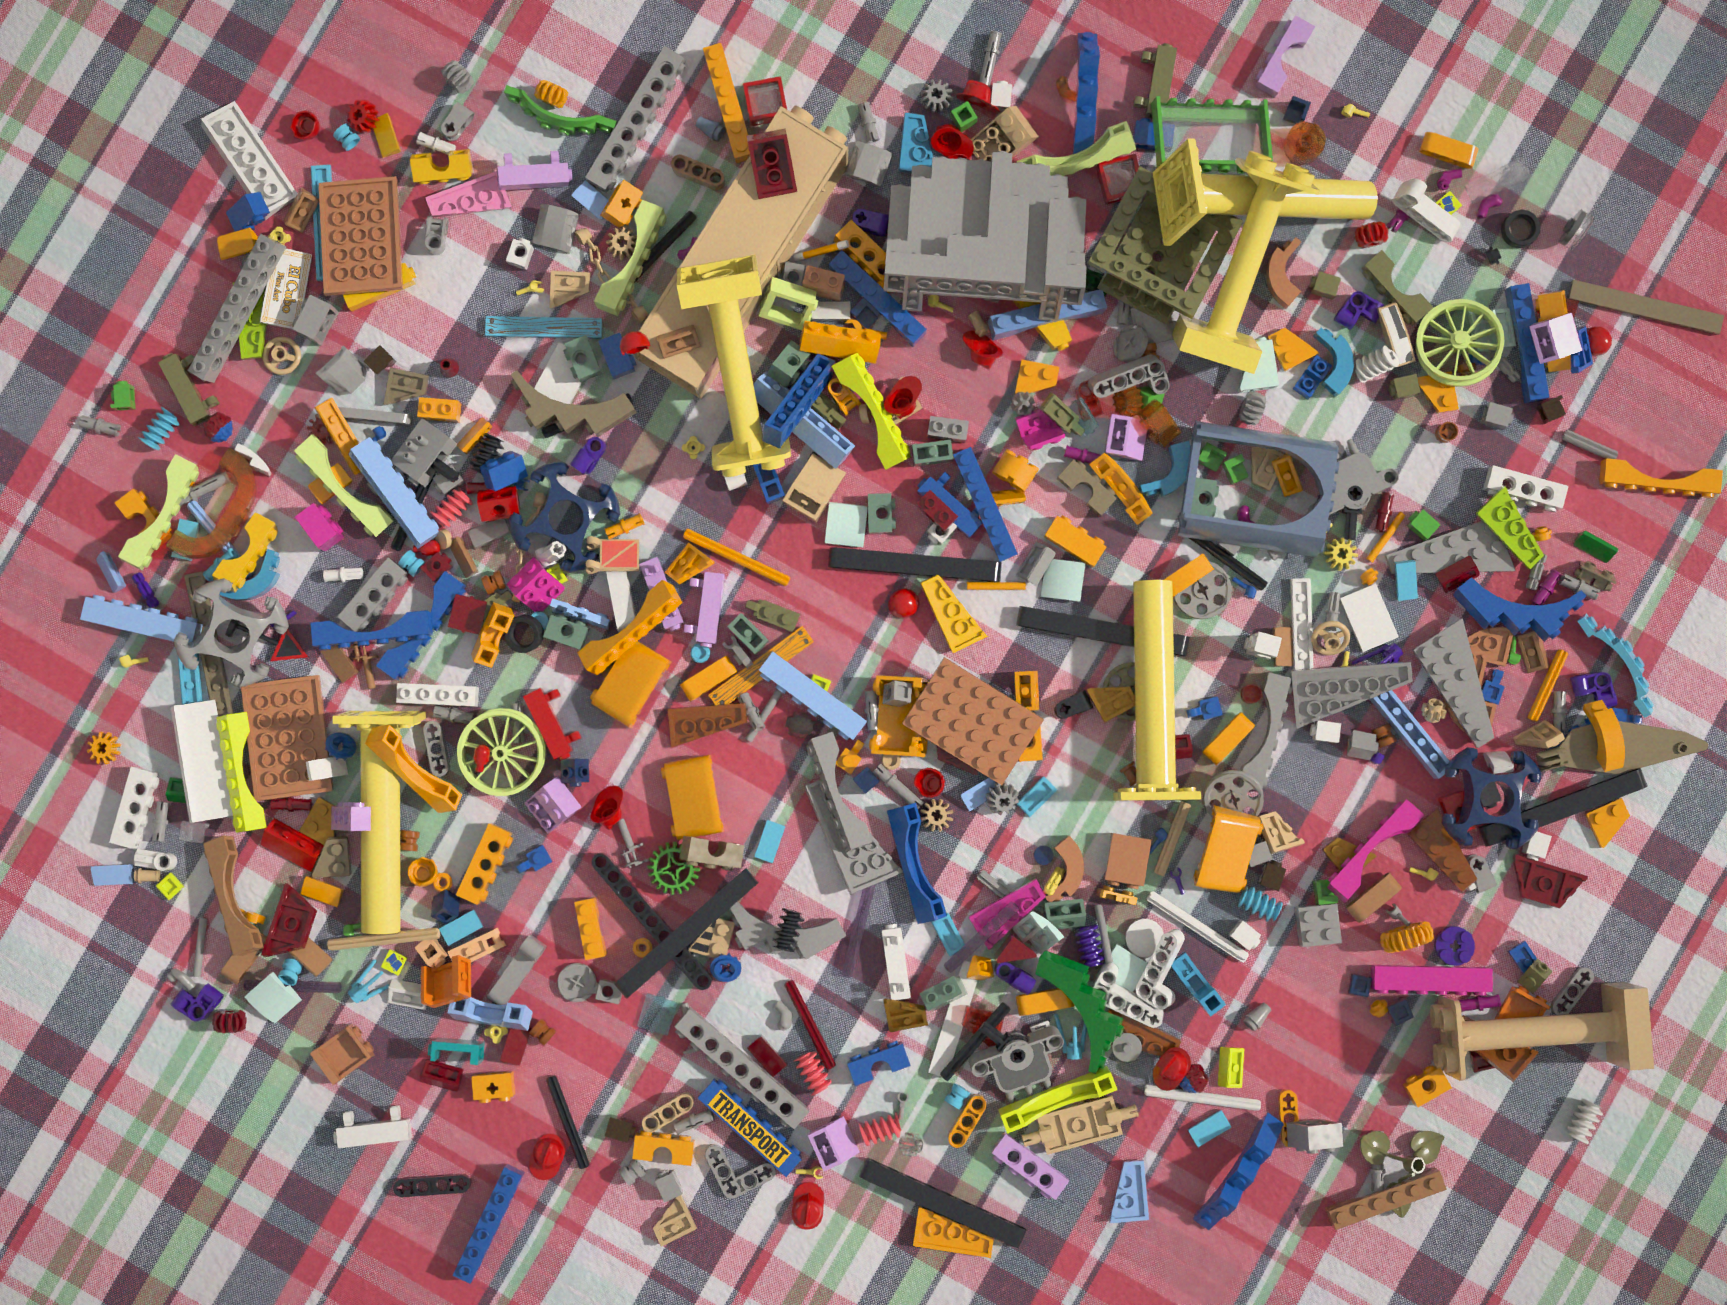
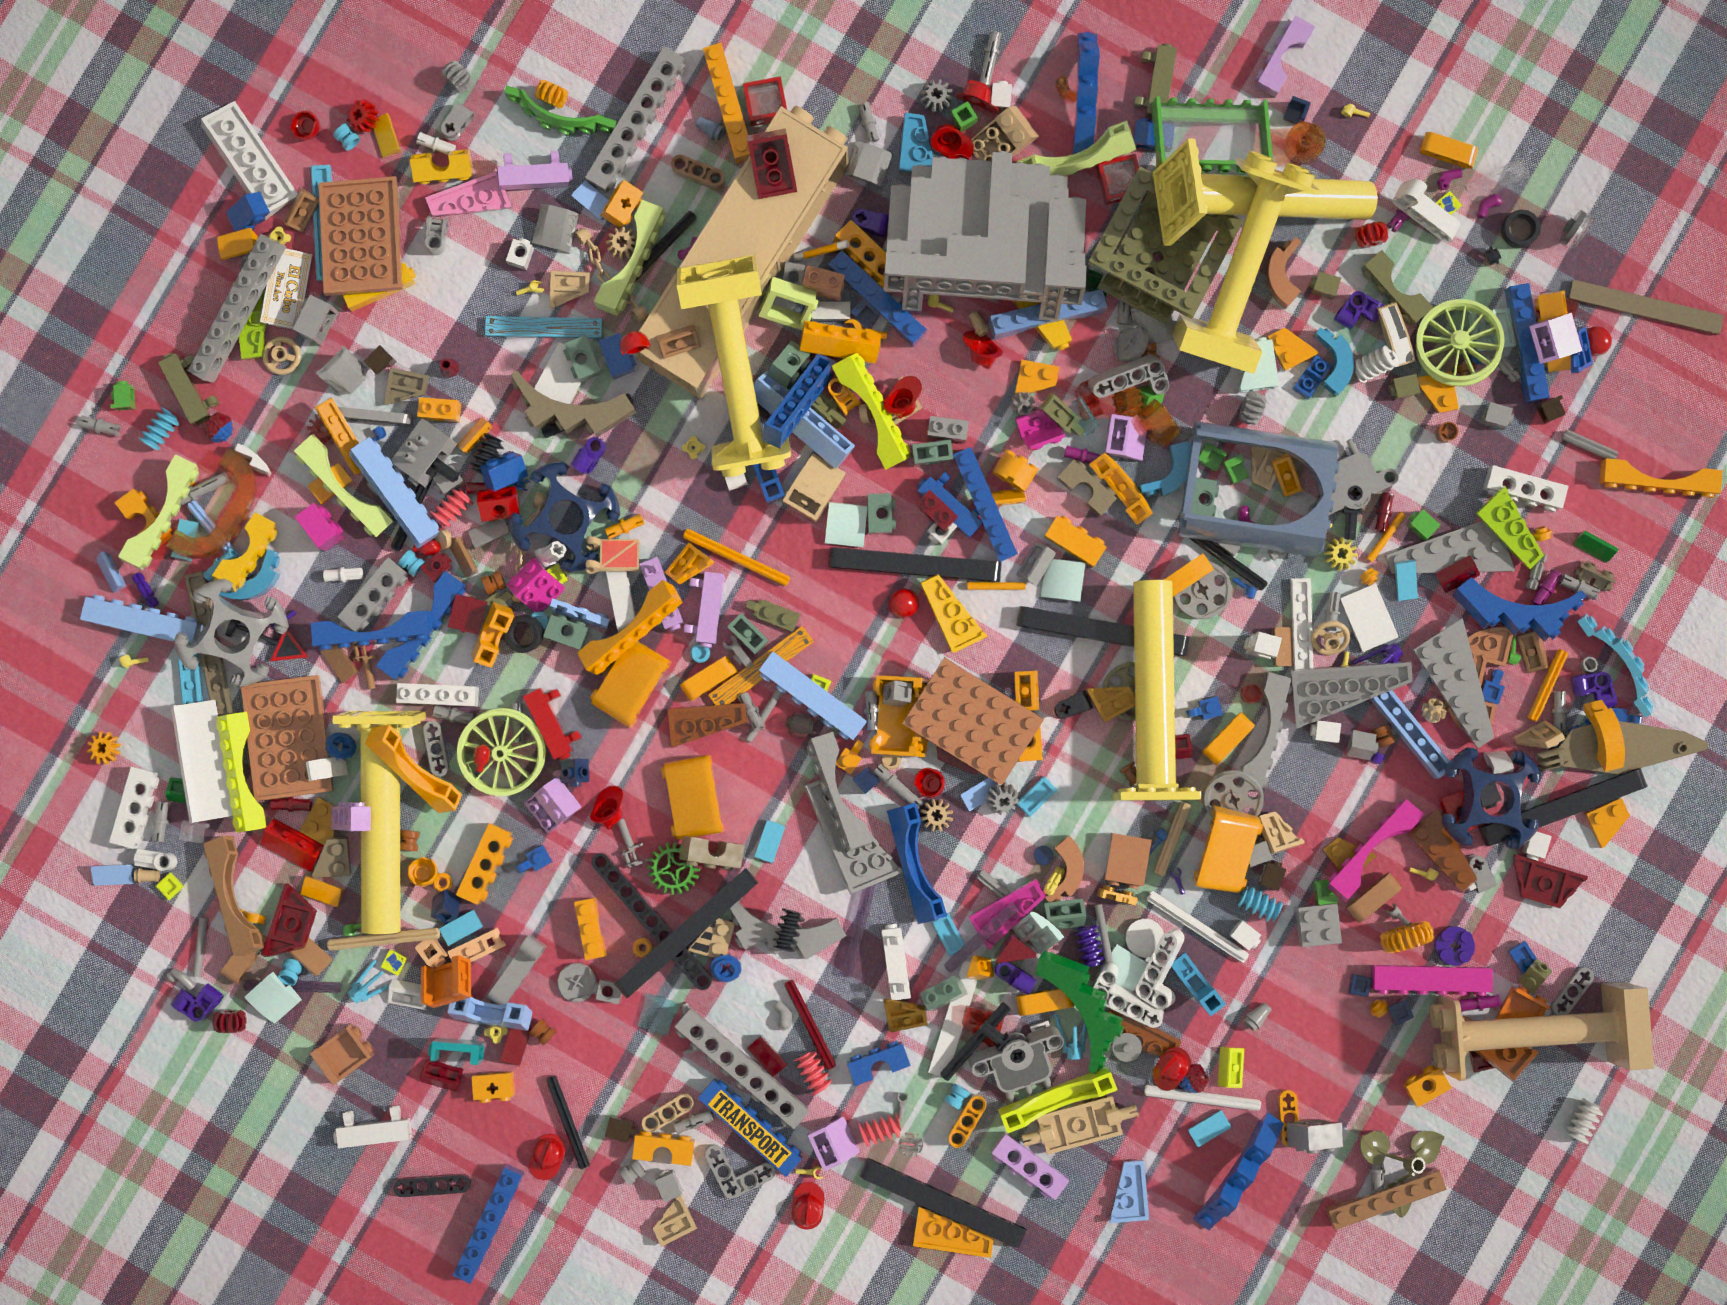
(1590, 662): none -> light grey hinge

